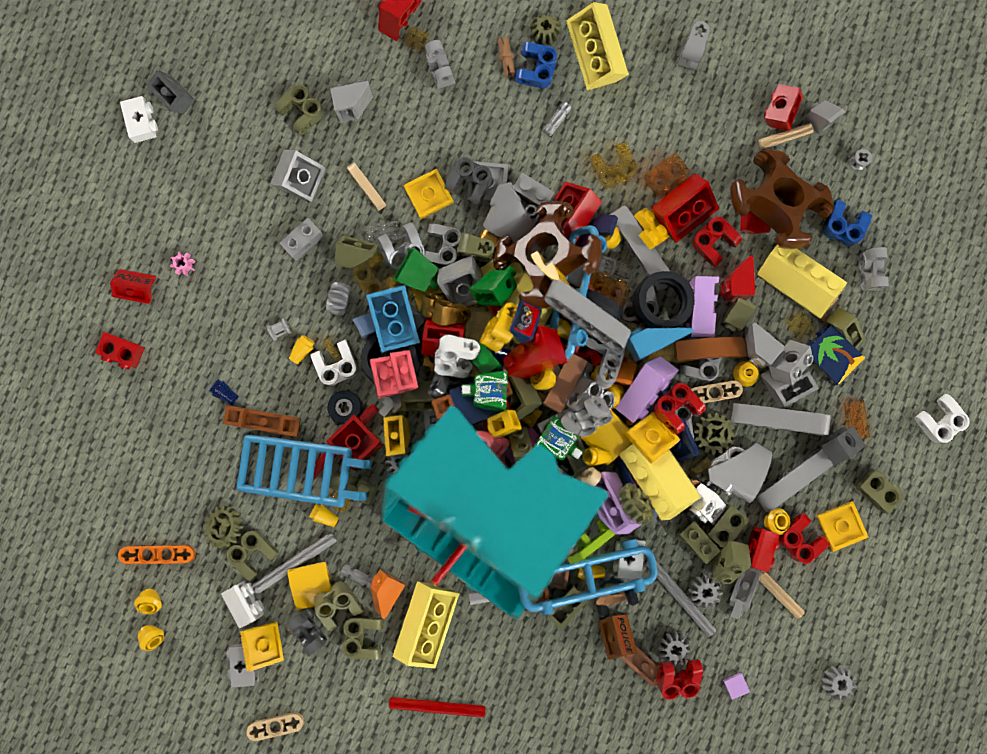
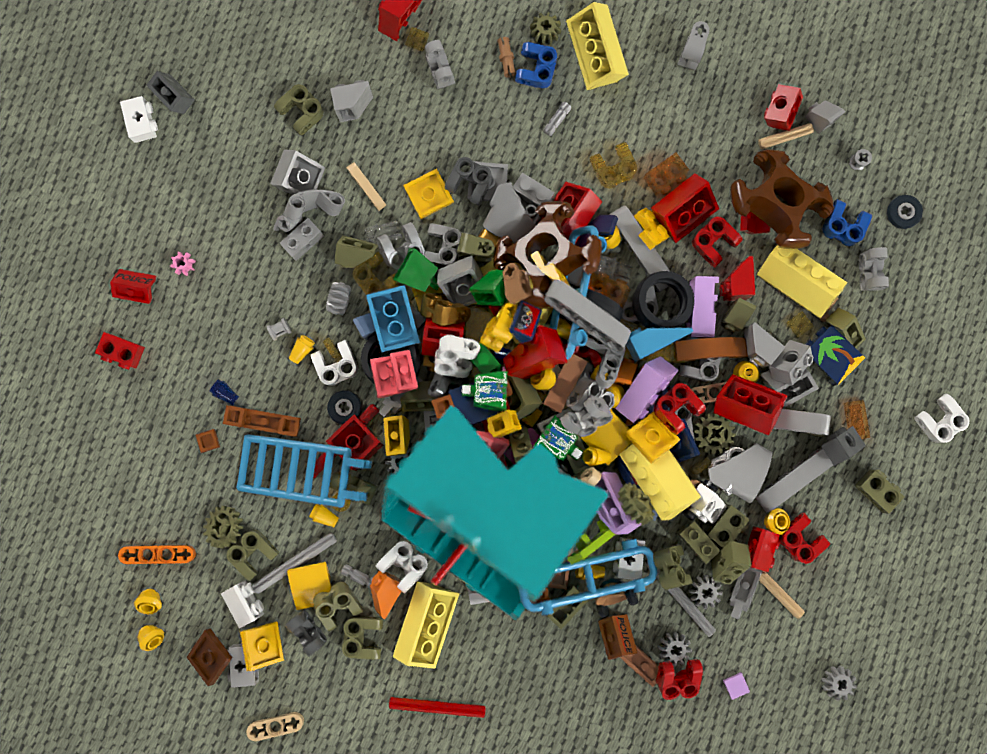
(207, 440): none -> dark orange tile
(209, 657): none -> reddish brown plate
(304, 201): none -> light grey panel
(404, 562): none -> white piece
(516, 283): none -> medium nougat piece
(668, 562): none -> olive piece
(750, 404): none -> red slope
(842, 526): yellow tile -> none
(903, 221): none -> black bush

